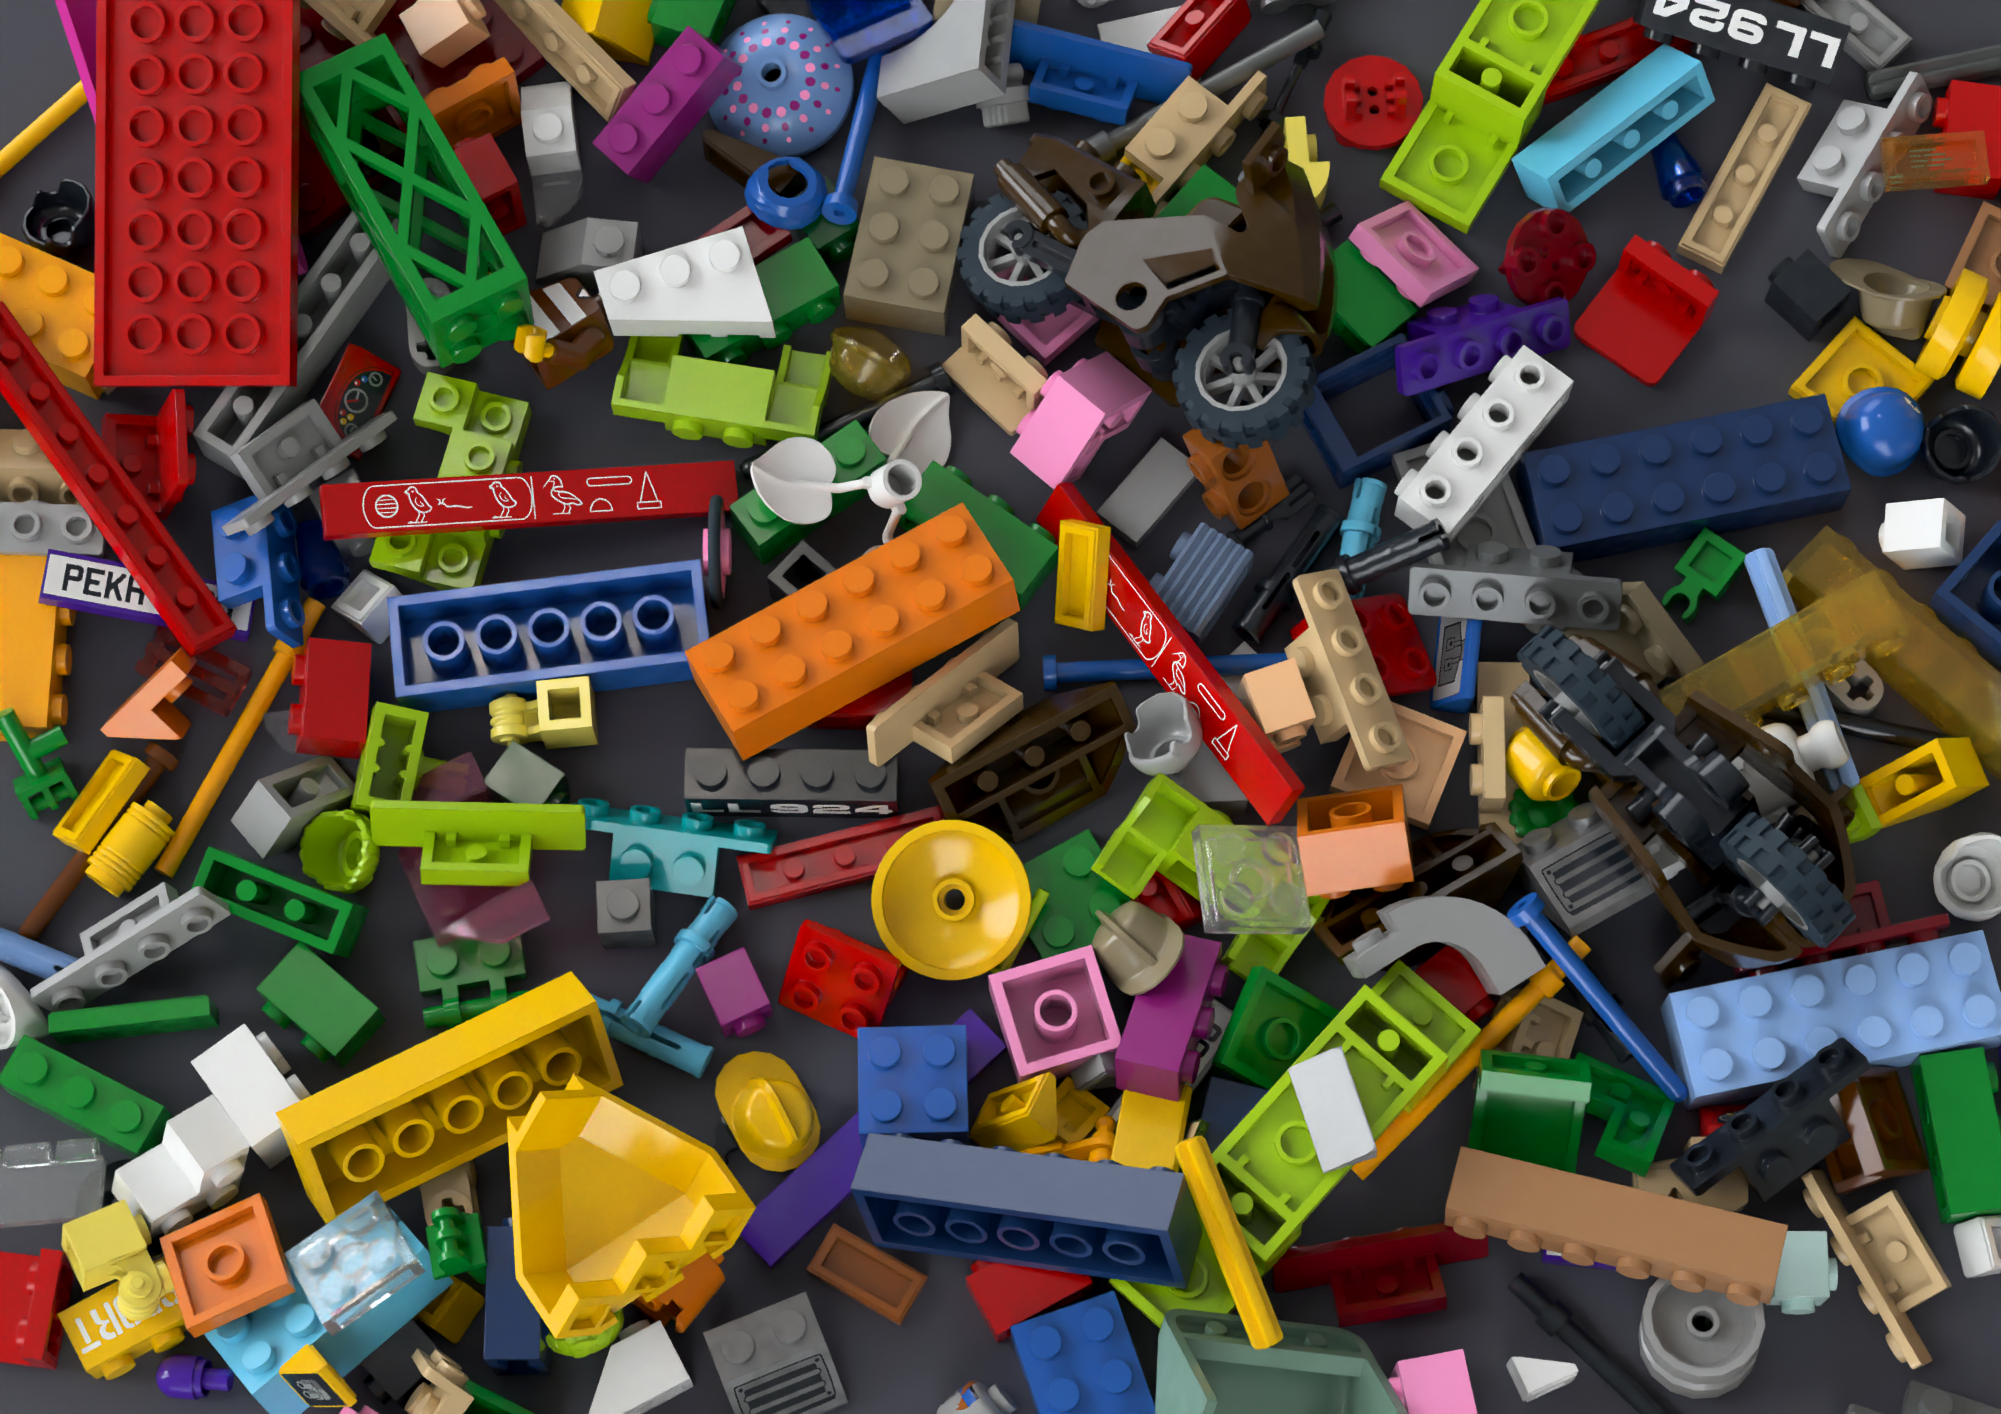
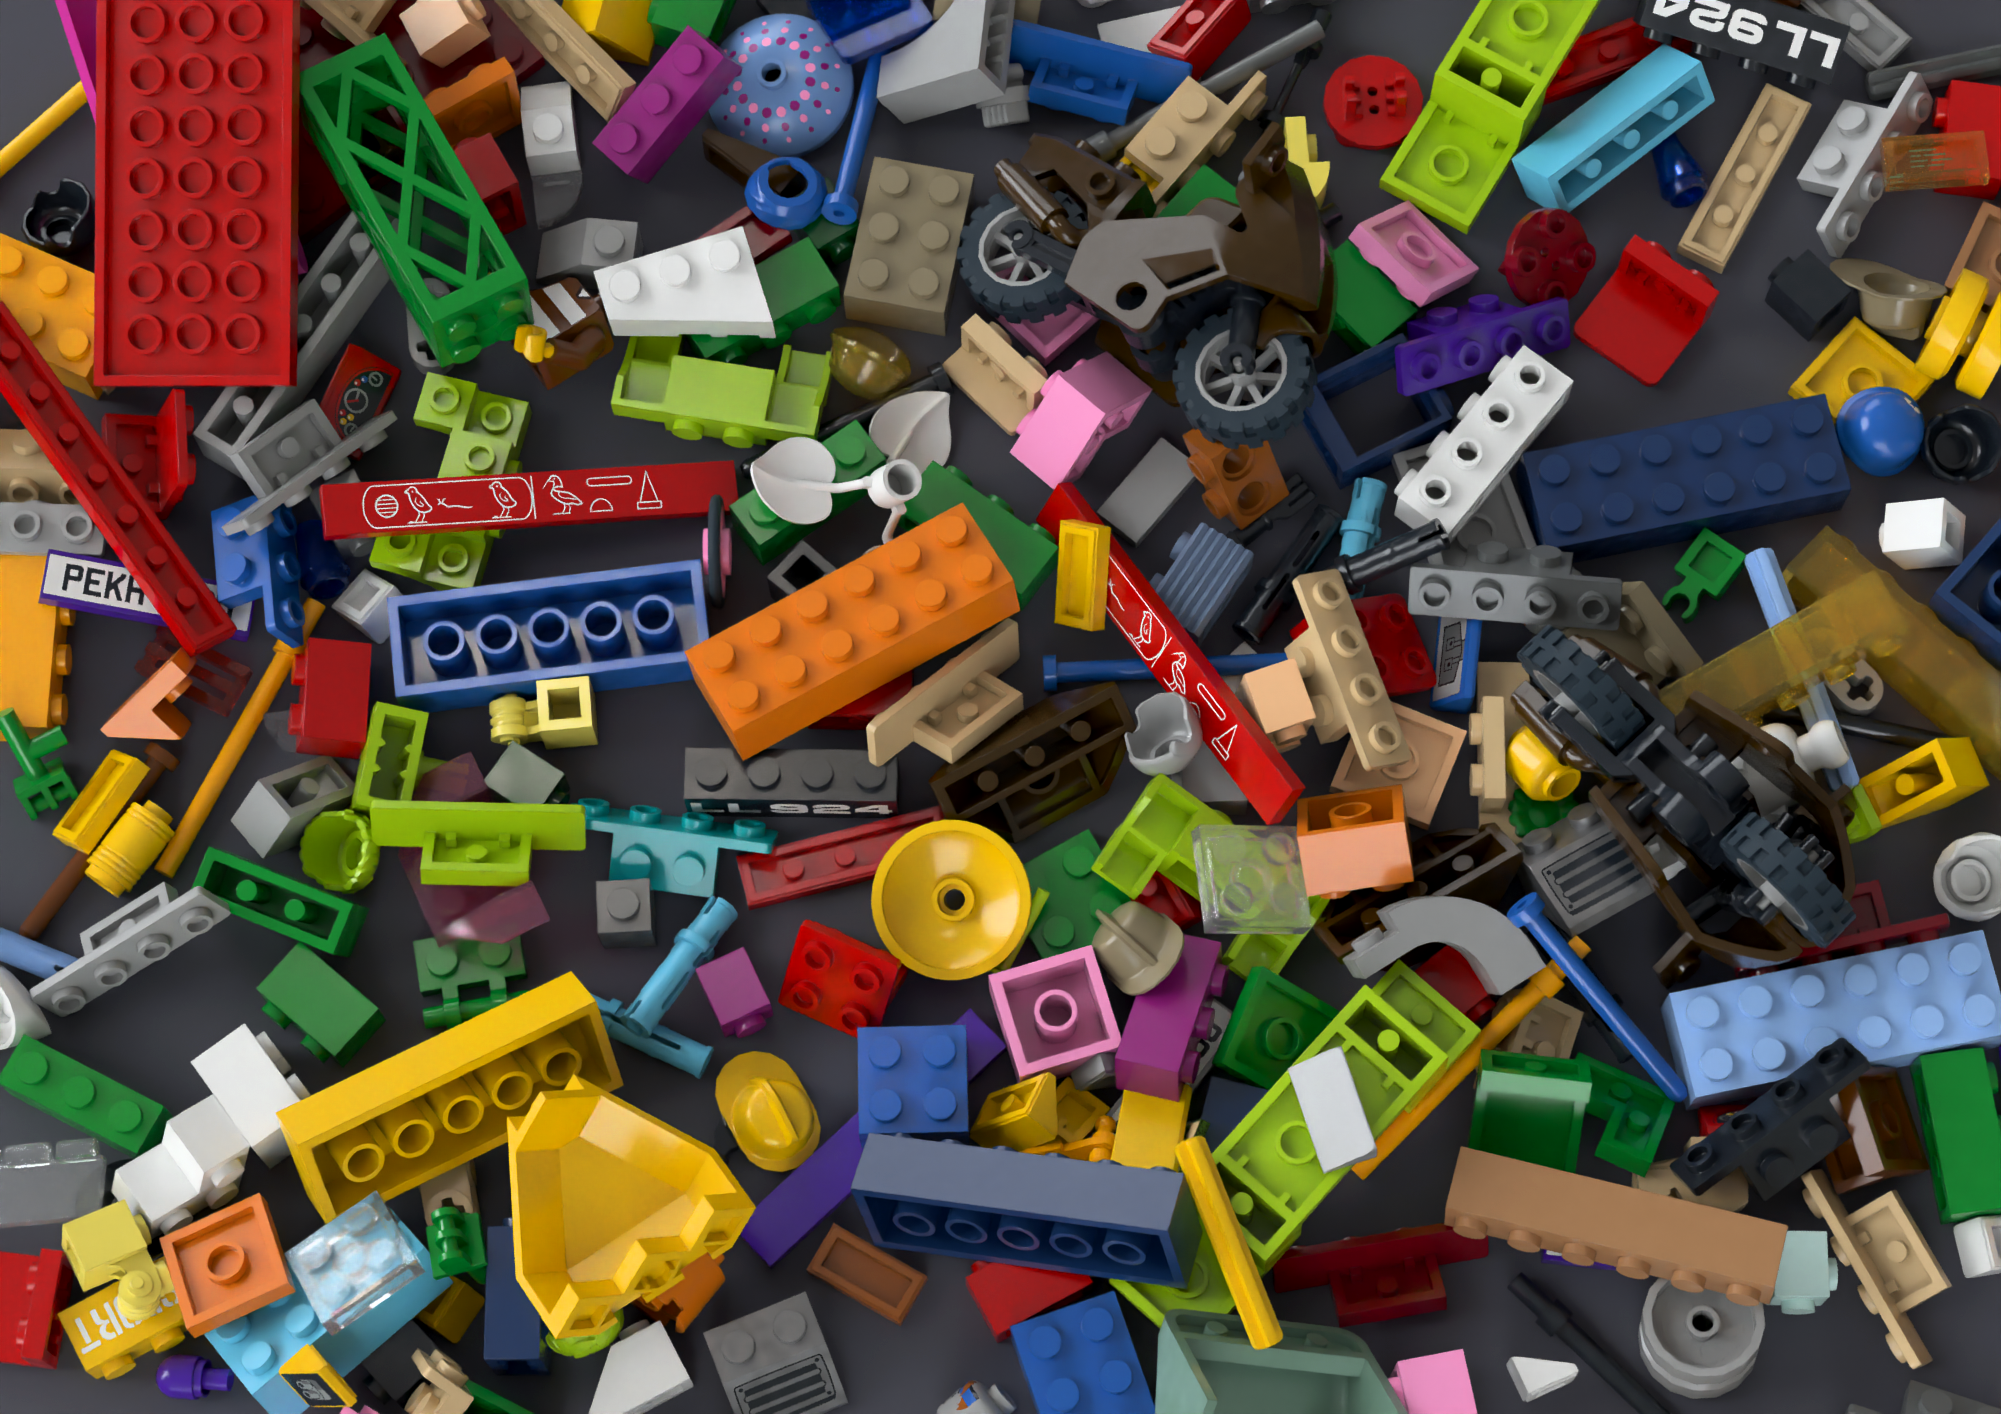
(133, 1019): green tile -> none

